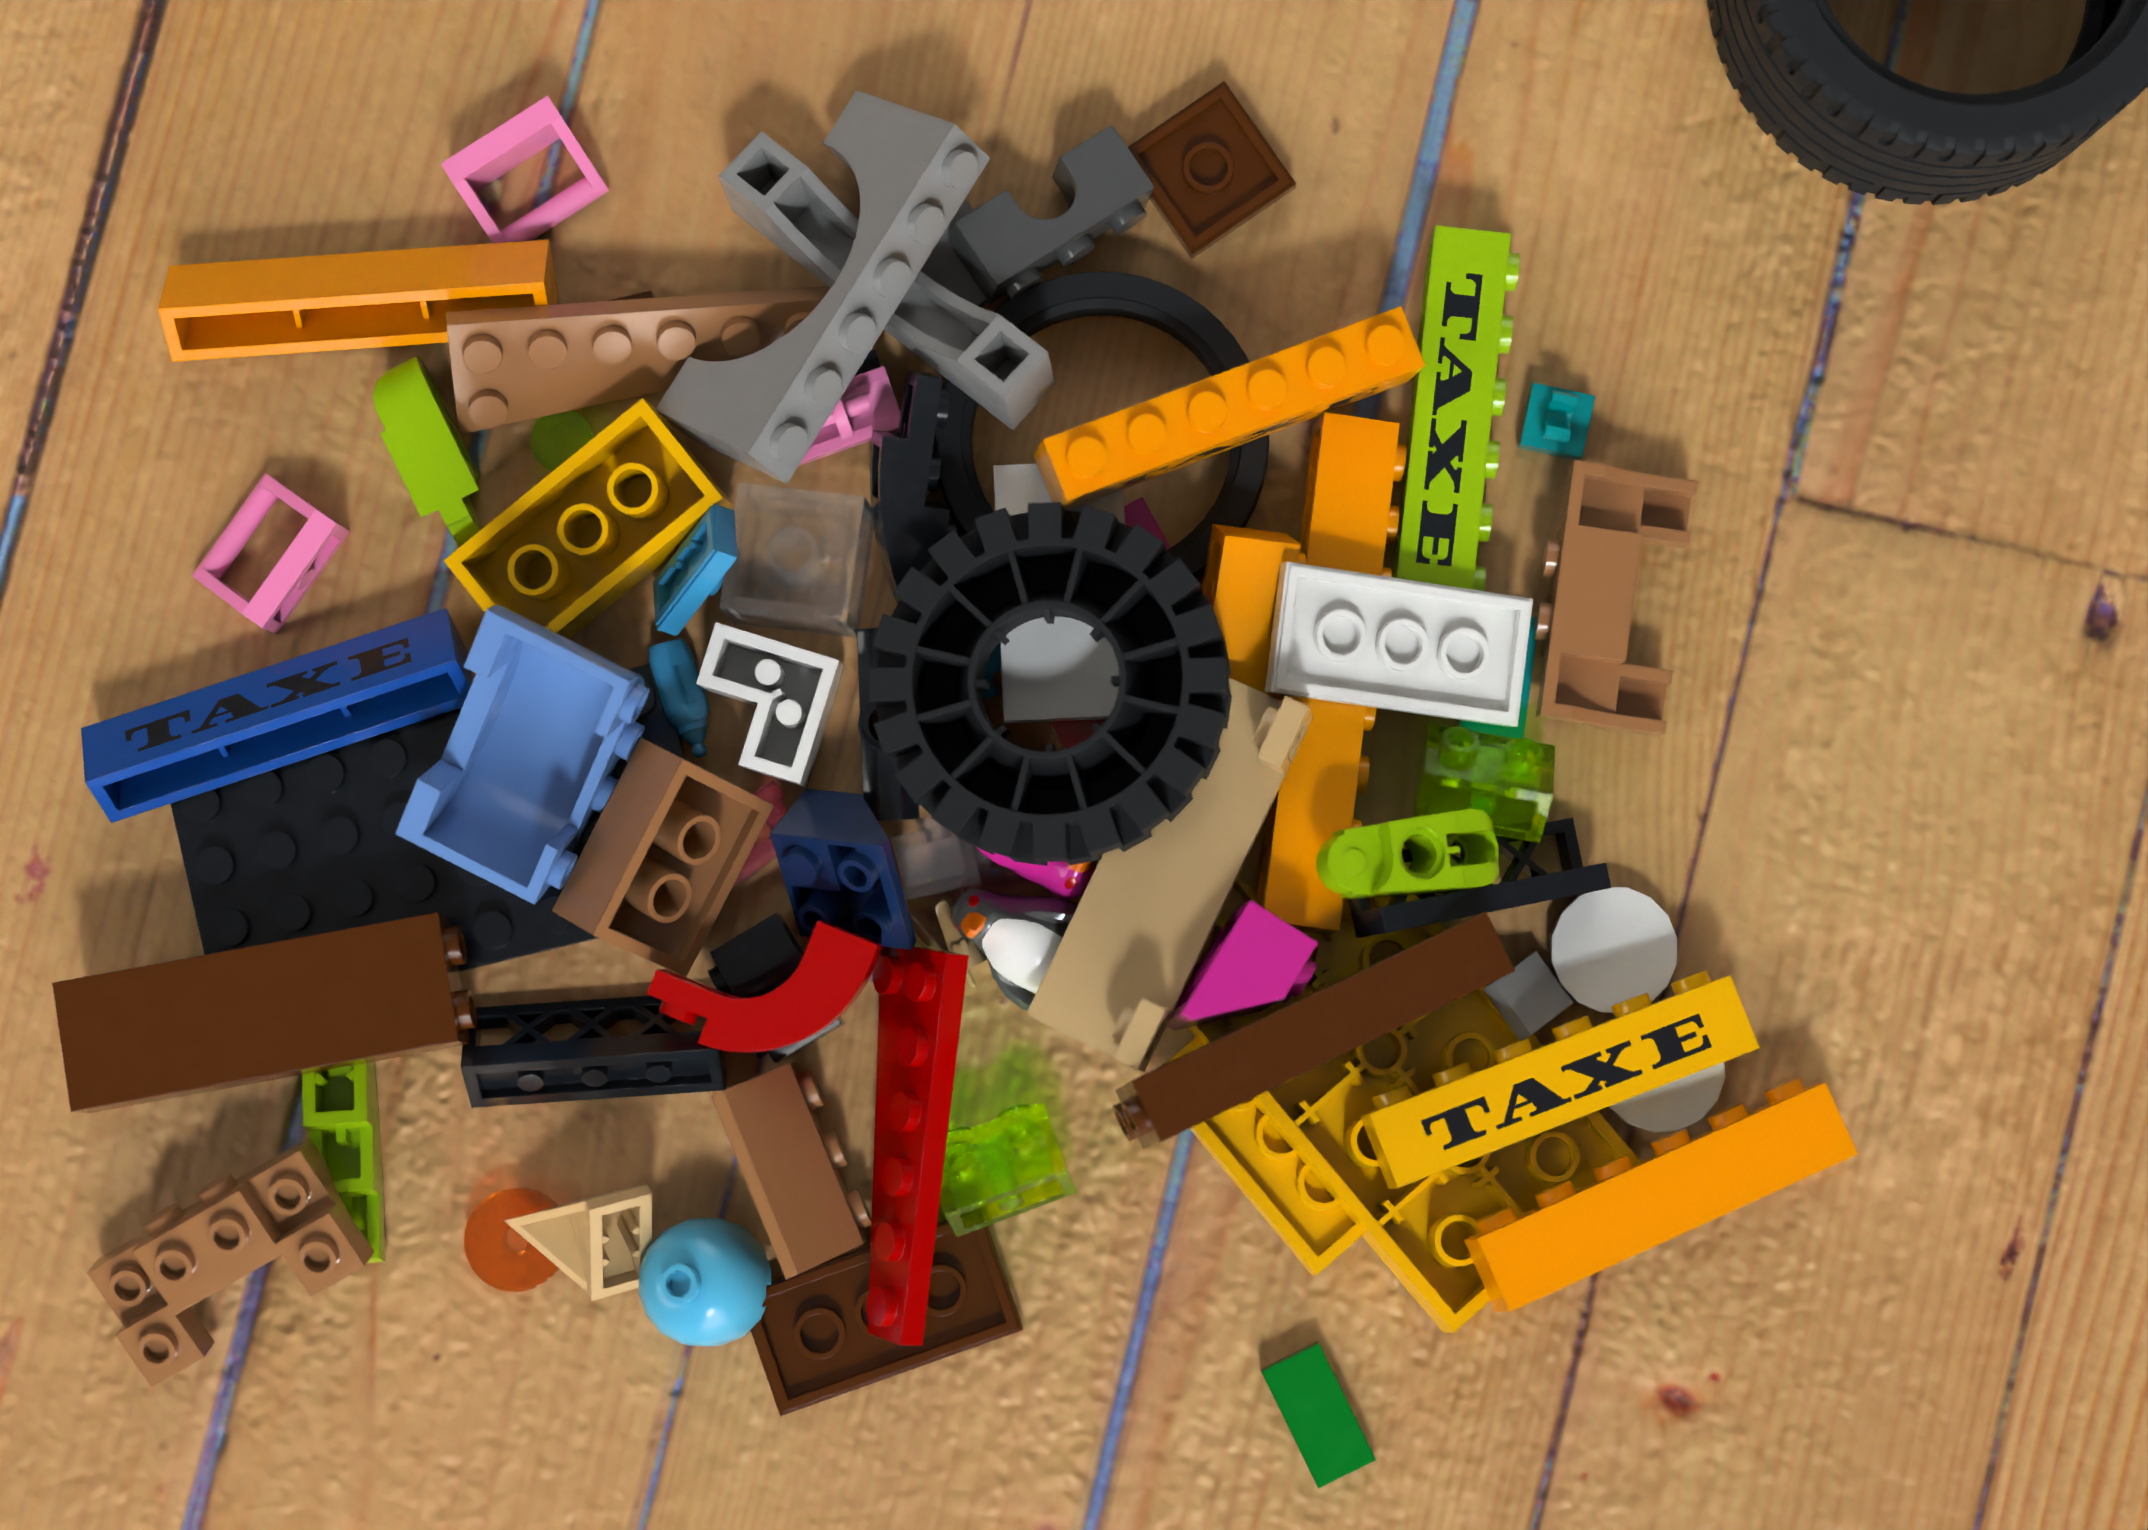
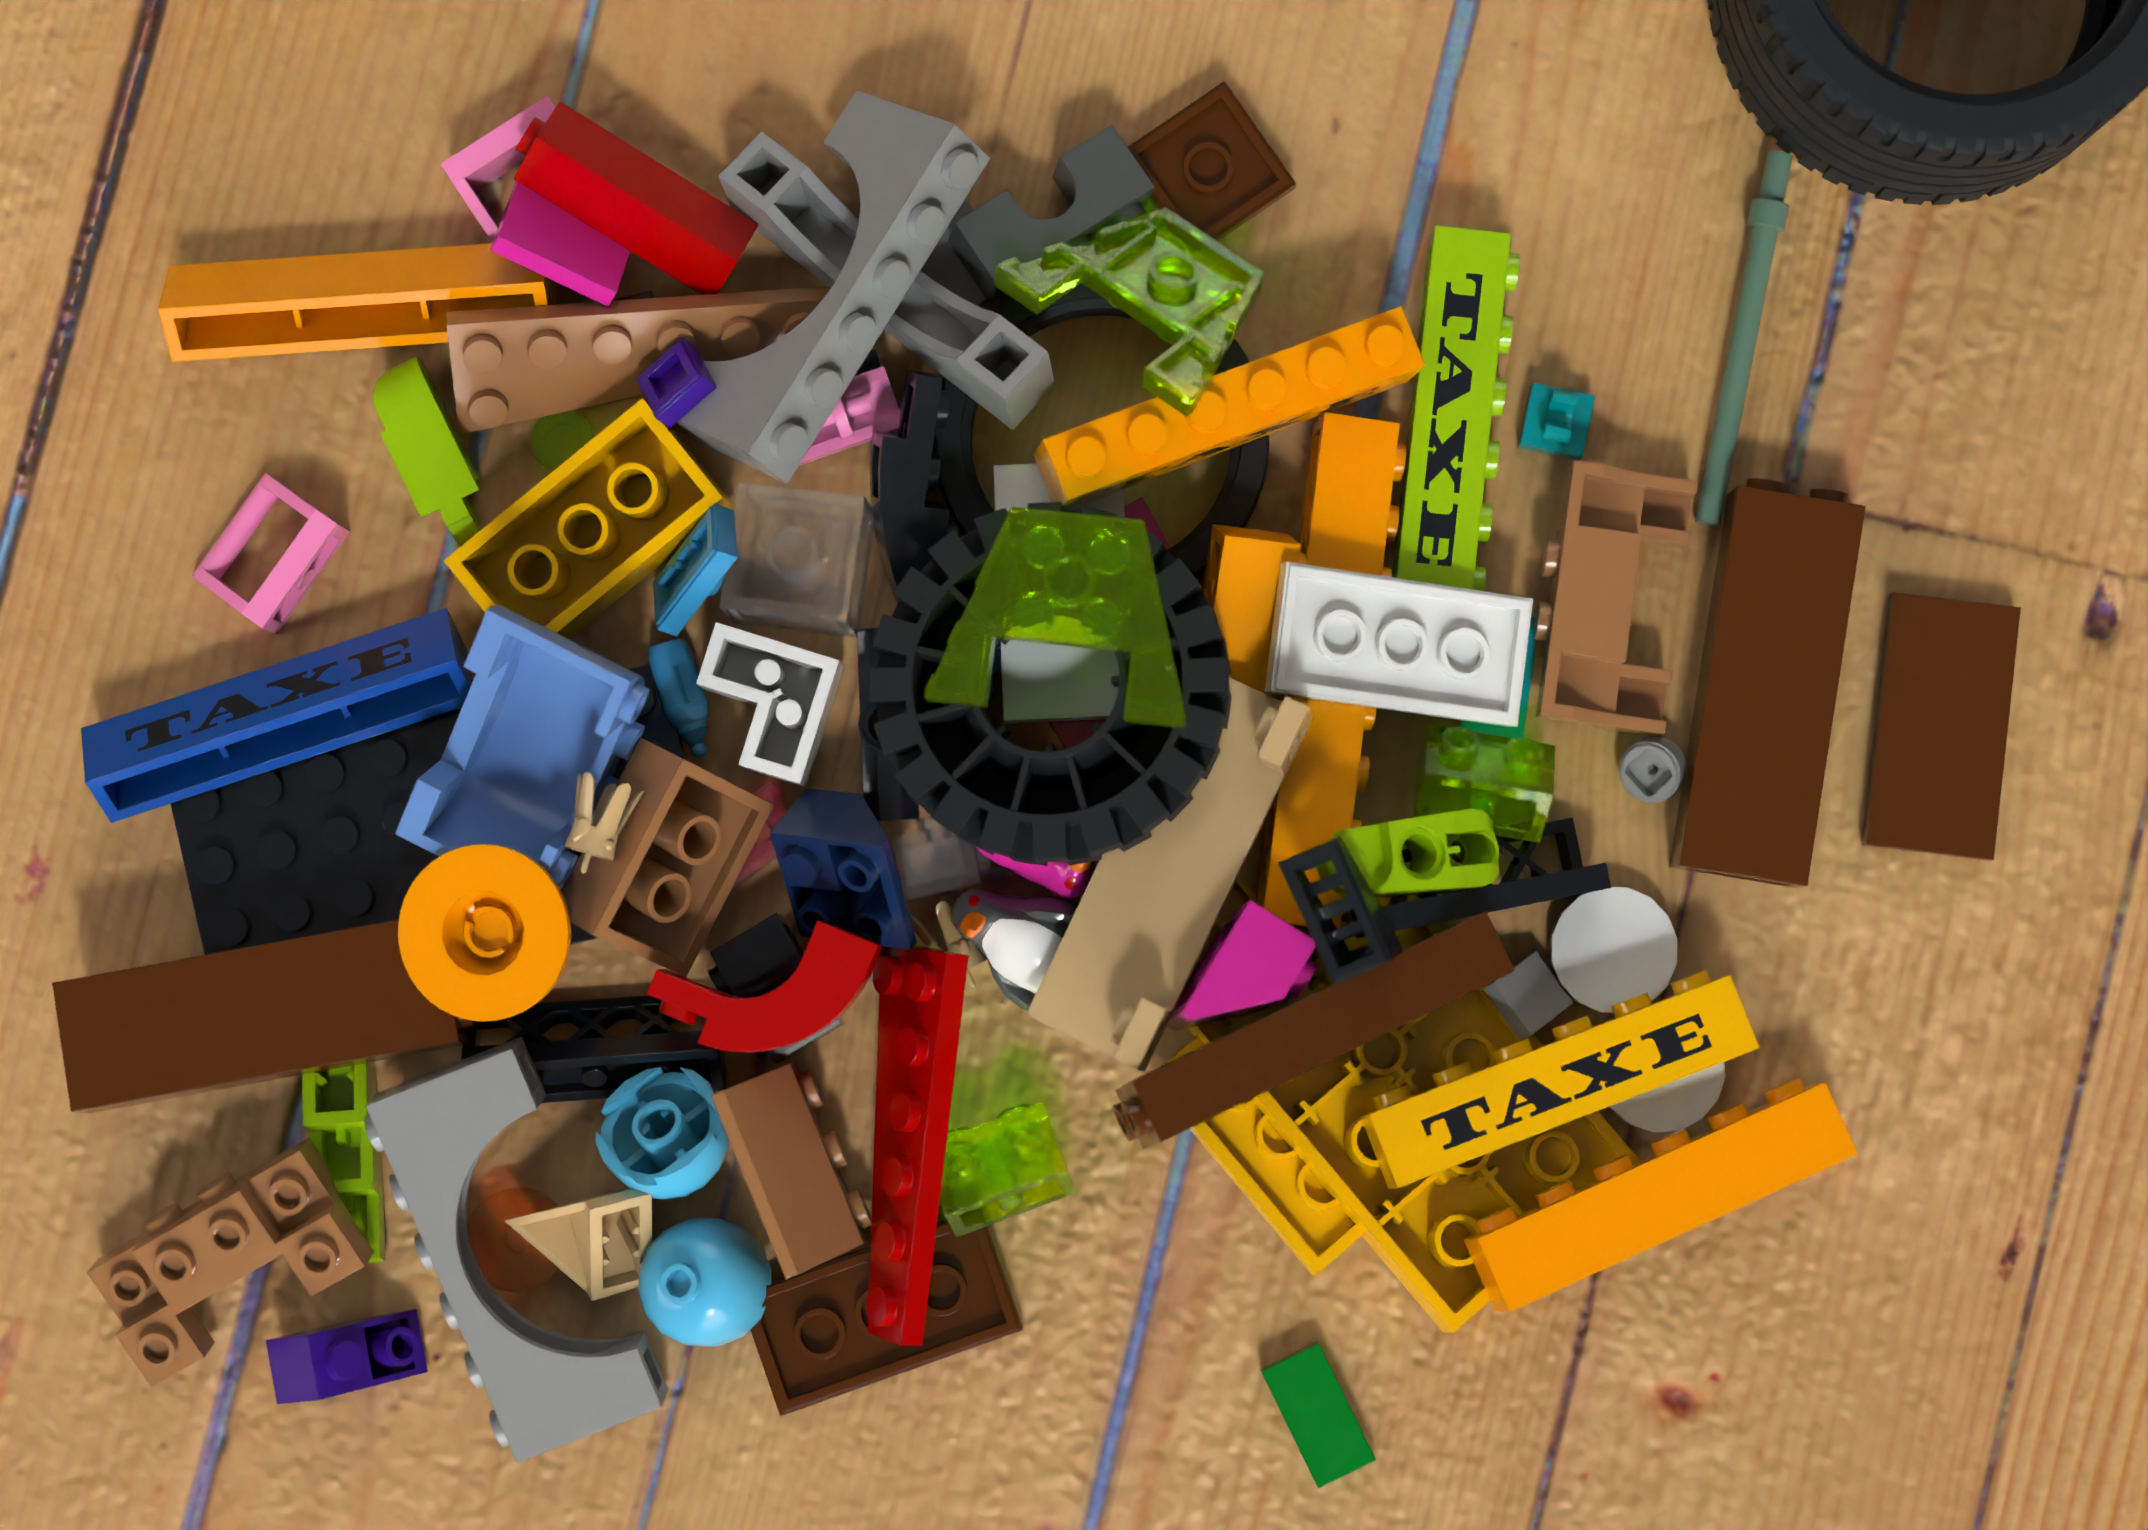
(346, 1357): none -> dark purple slope
(484, 932): none -> light orange hat
(539, 1382): none -> light grey arch
(559, 246): none -> dark pink tile
(598, 832): none -> tan piece
(633, 199): none -> red brick
(663, 1133): none -> medium azure cylinder
(676, 383): none -> dark purple tile
(1072, 586): none -> clear neon green wing
(1162, 277): none -> clear neon green wing
(1329, 940): none -> black slope
(1653, 769): none -> light grey tile
(1766, 219): none -> sand green bar
(1768, 684): none -> reddish brown brick
(1941, 726): none -> reddish brown tile

